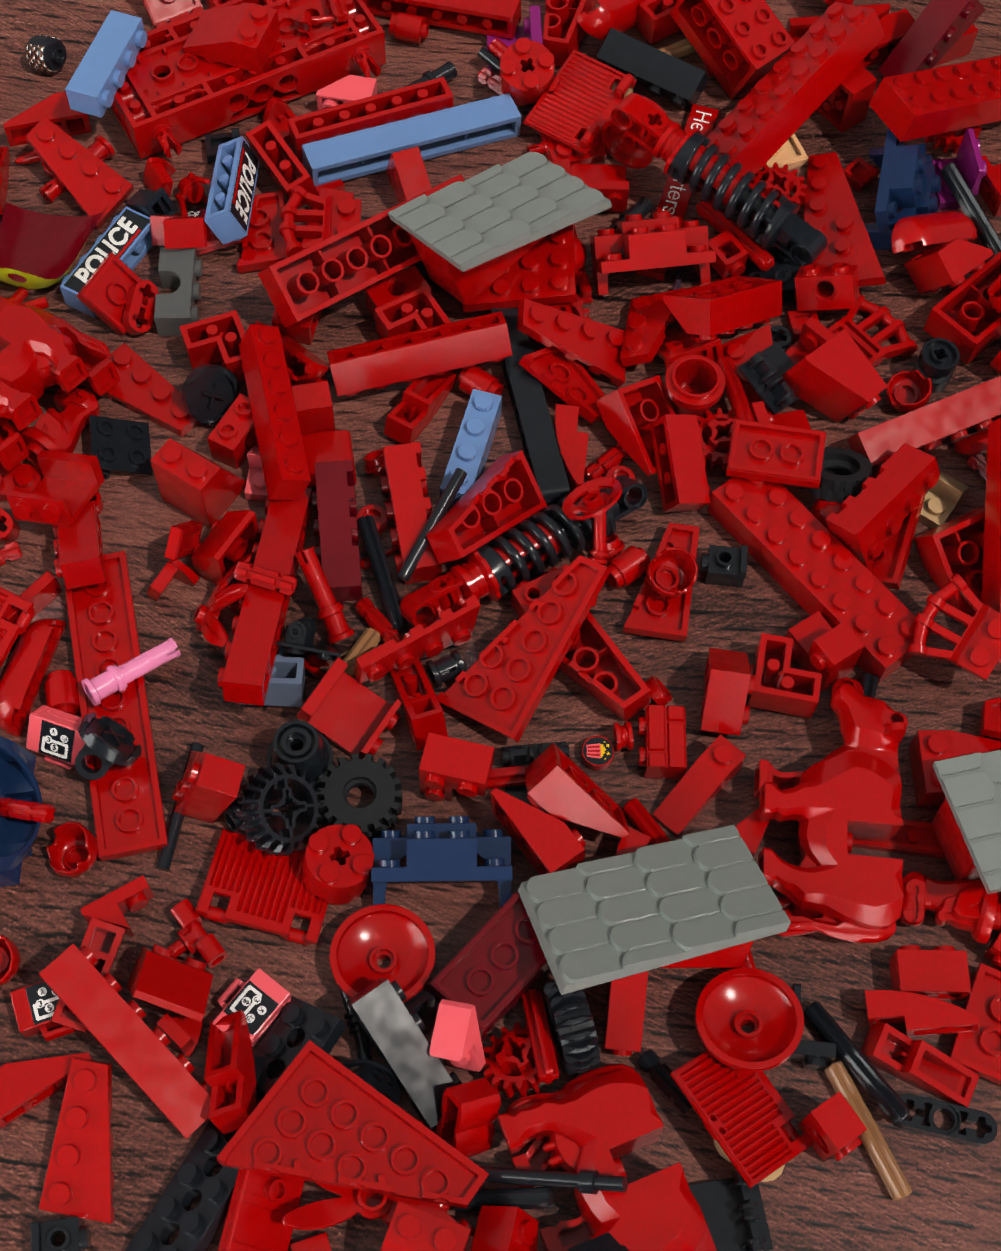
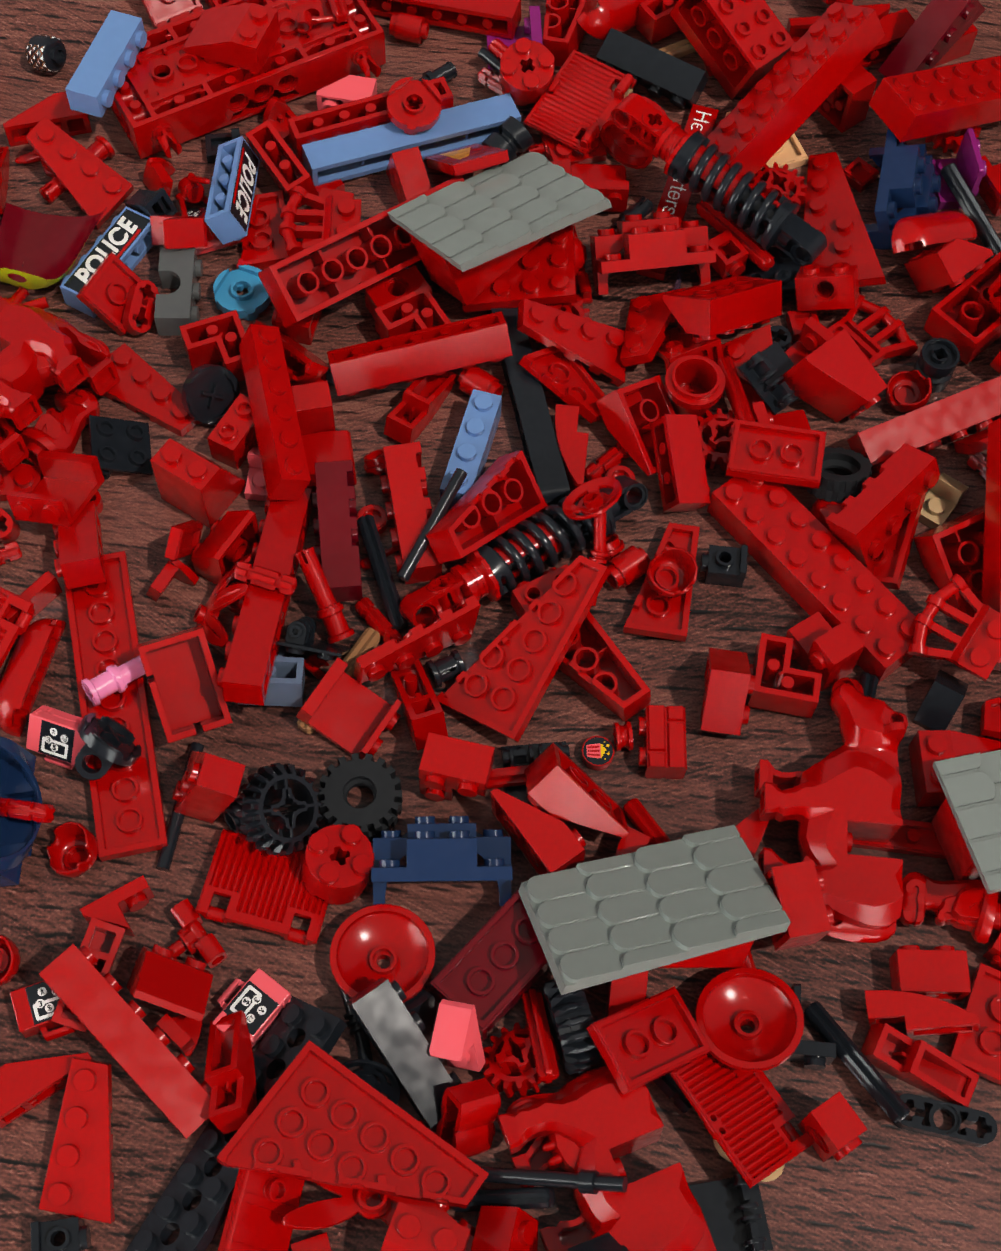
(62, 691): red brick -> none
(184, 683): none -> red piece
(247, 305): none -> dark azure plate
(313, 757): black piece -> none
(409, 119): none -> red plate
(467, 159): none -> red tile
(511, 137): none -> black wheel
(648, 1040): none -> red tile
(659, 691): red tile -> none
(699, 785): red slope -> none
(800, 894): none -> red brick
(871, 1138): medium nougat axle -> none
(941, 702): none -> black slope

